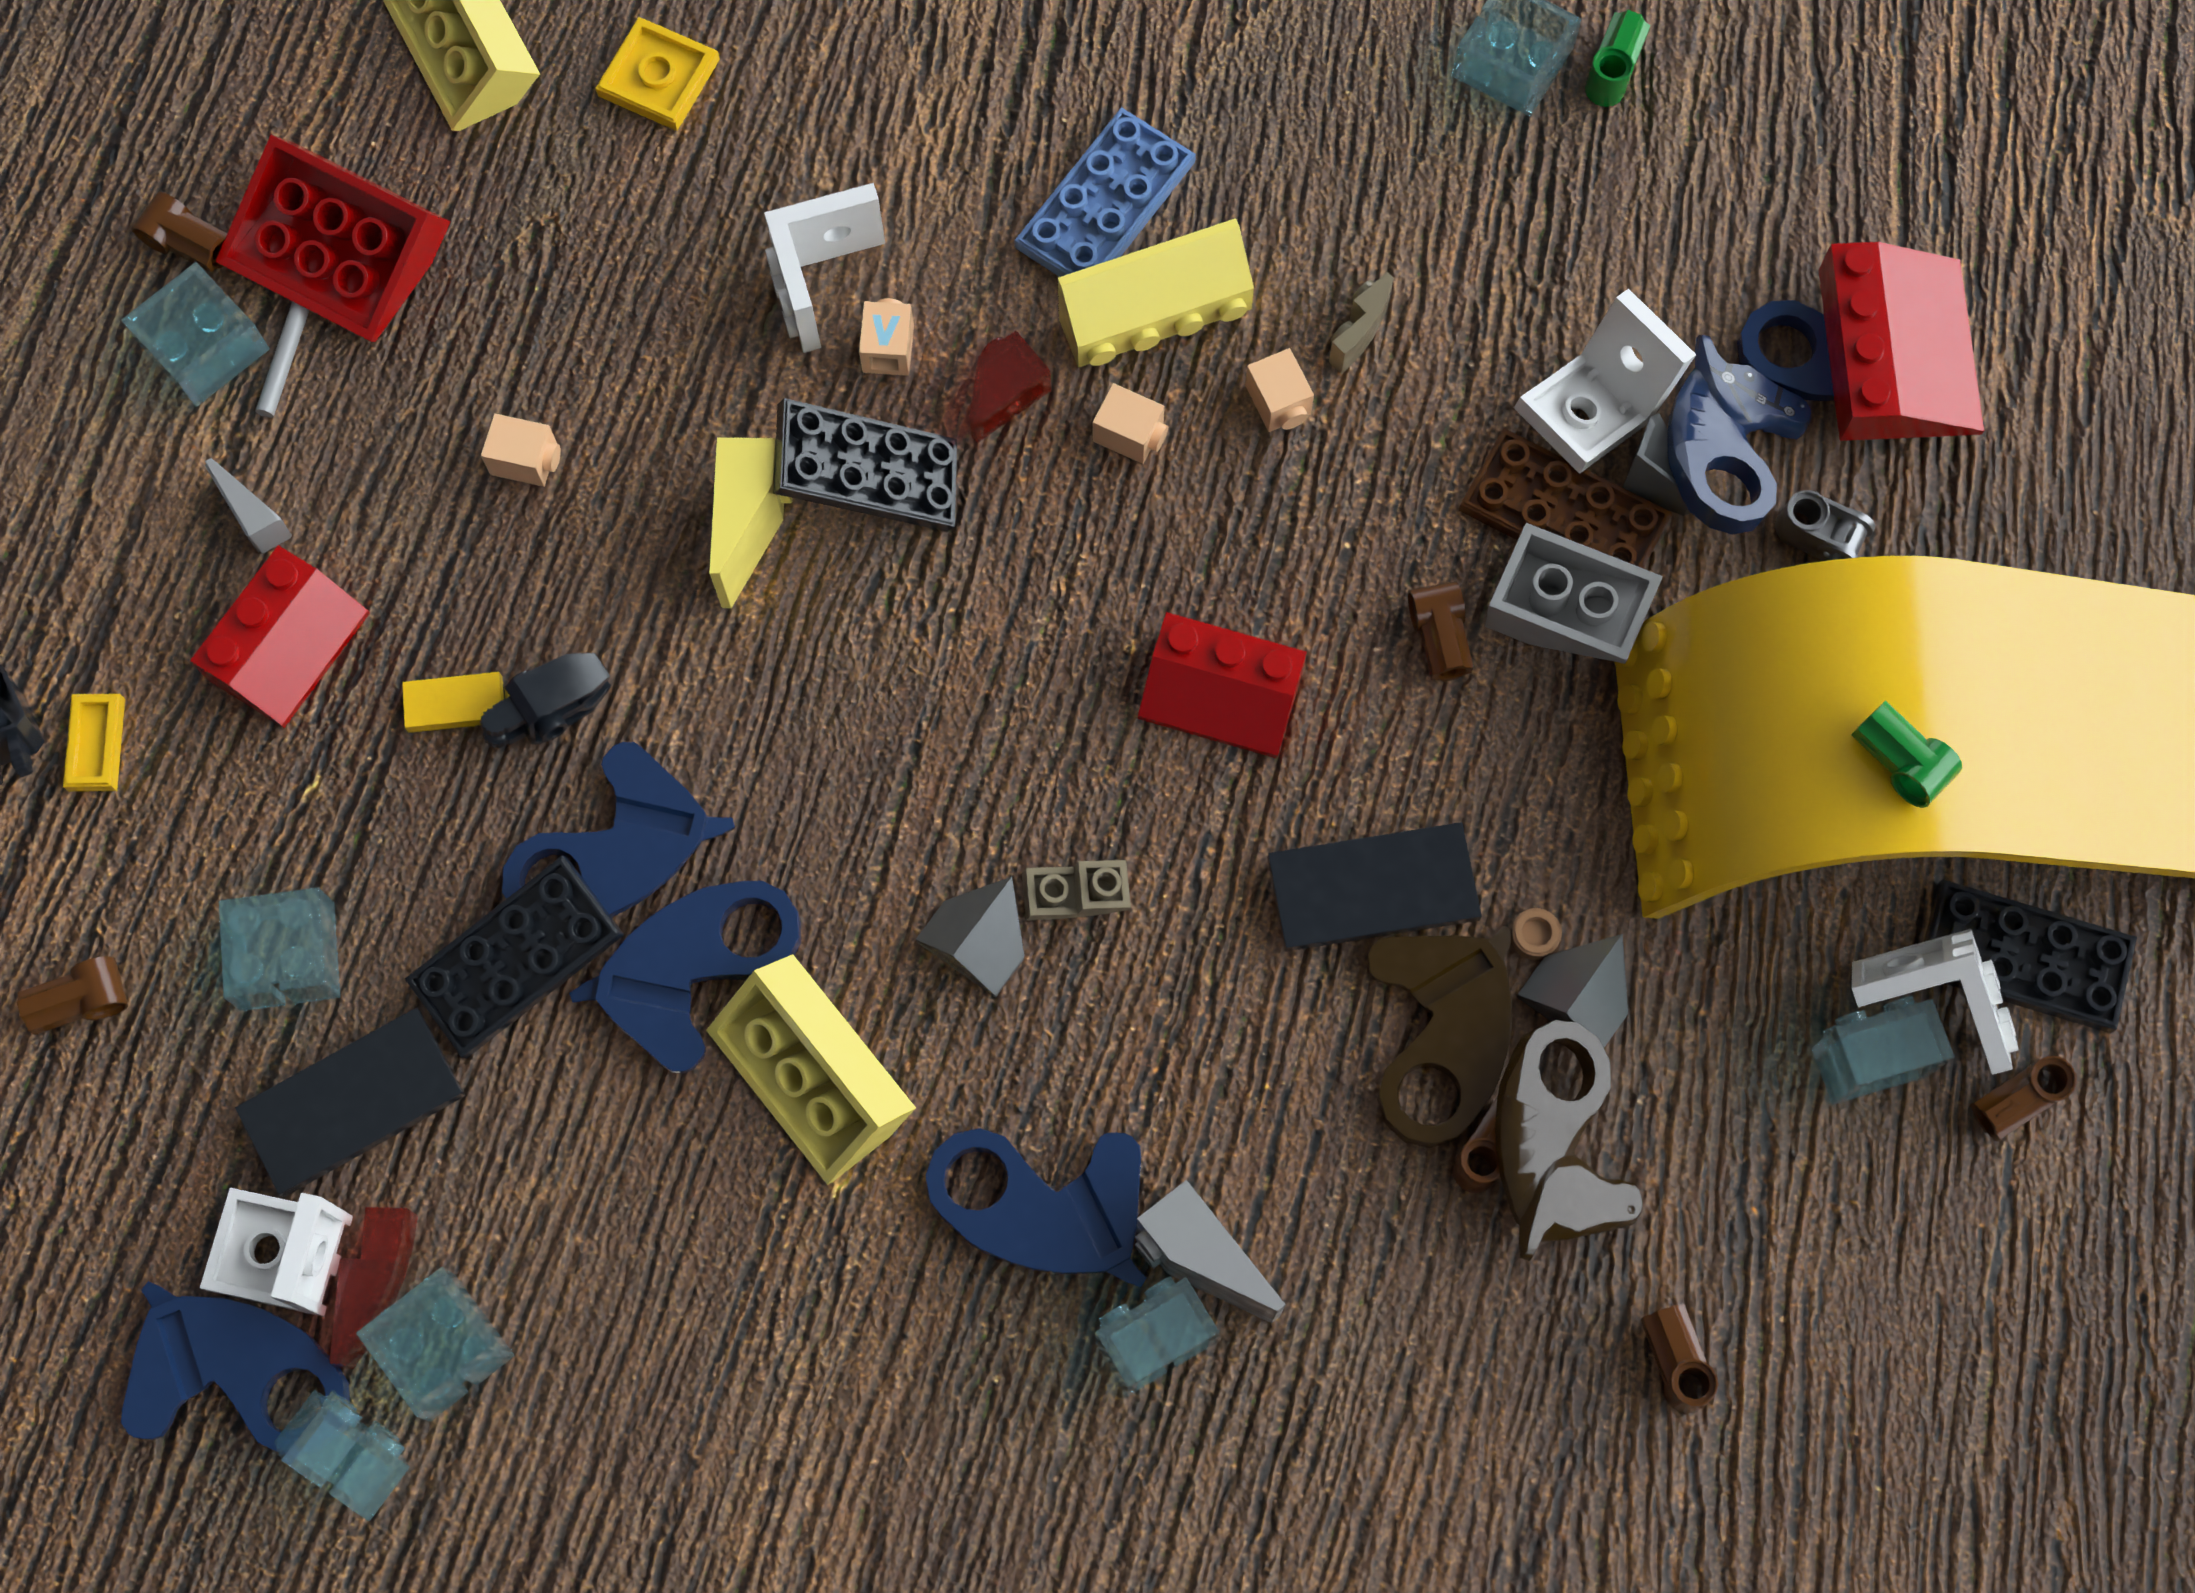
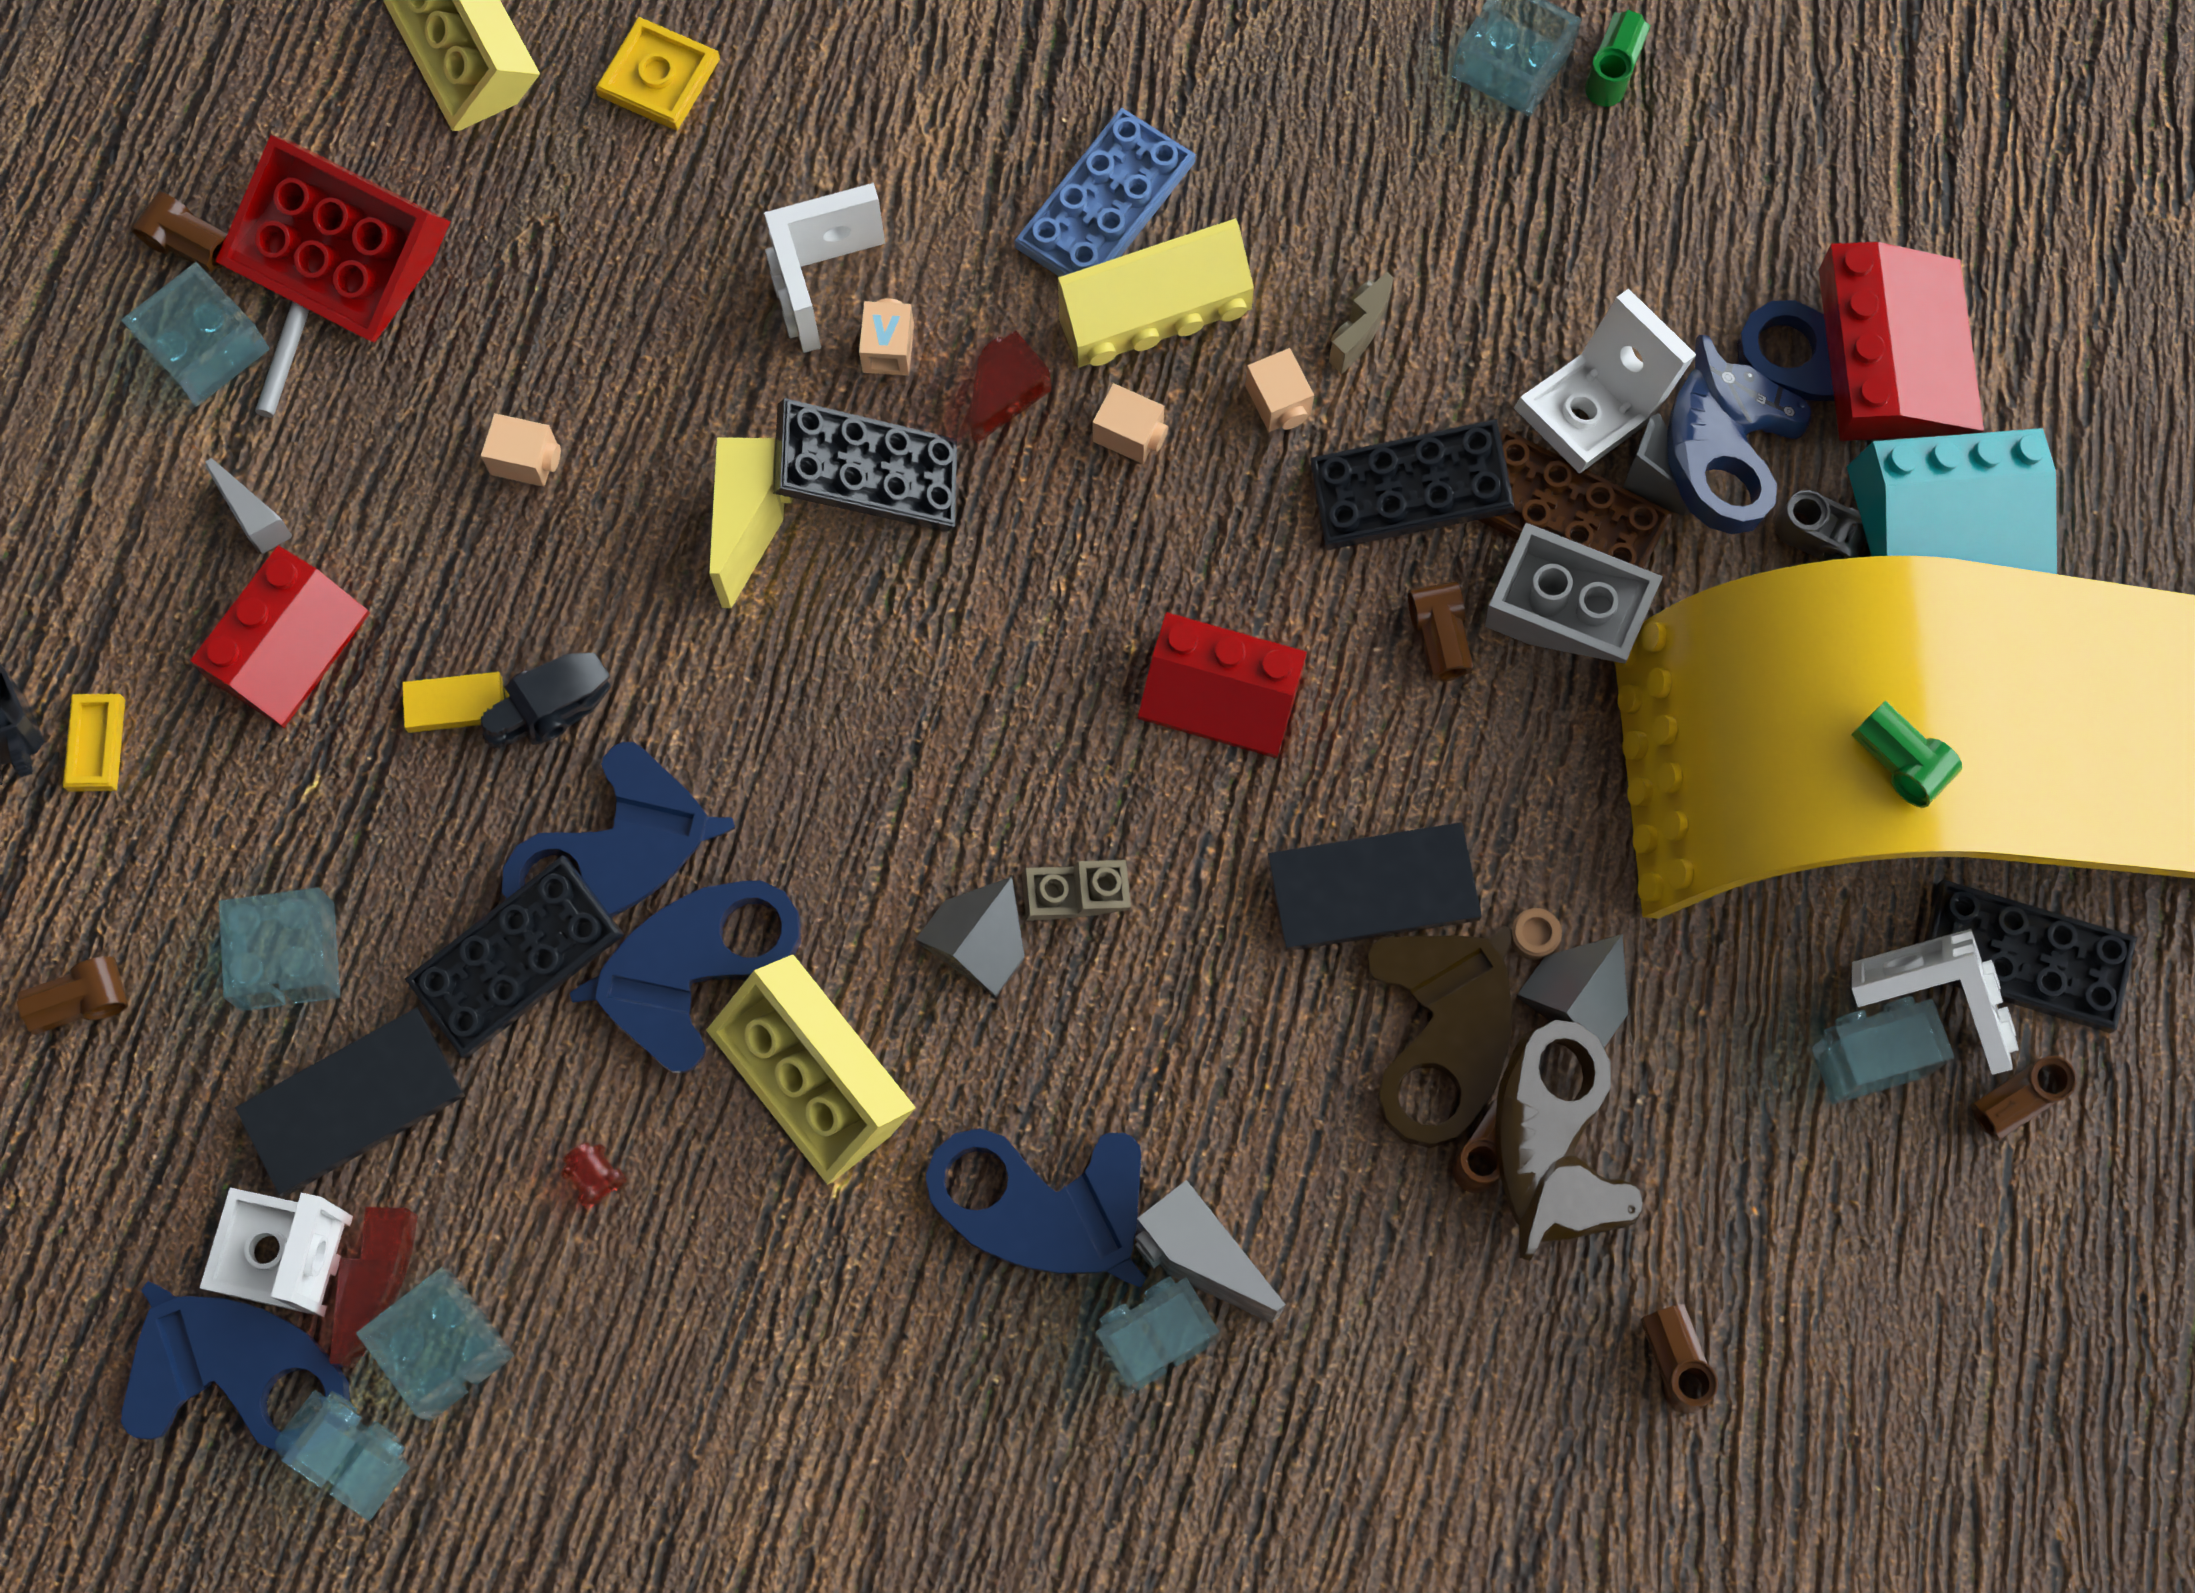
(591, 1173): none -> clear red brick
(1412, 484): none -> black tile
(1961, 498): none -> slope

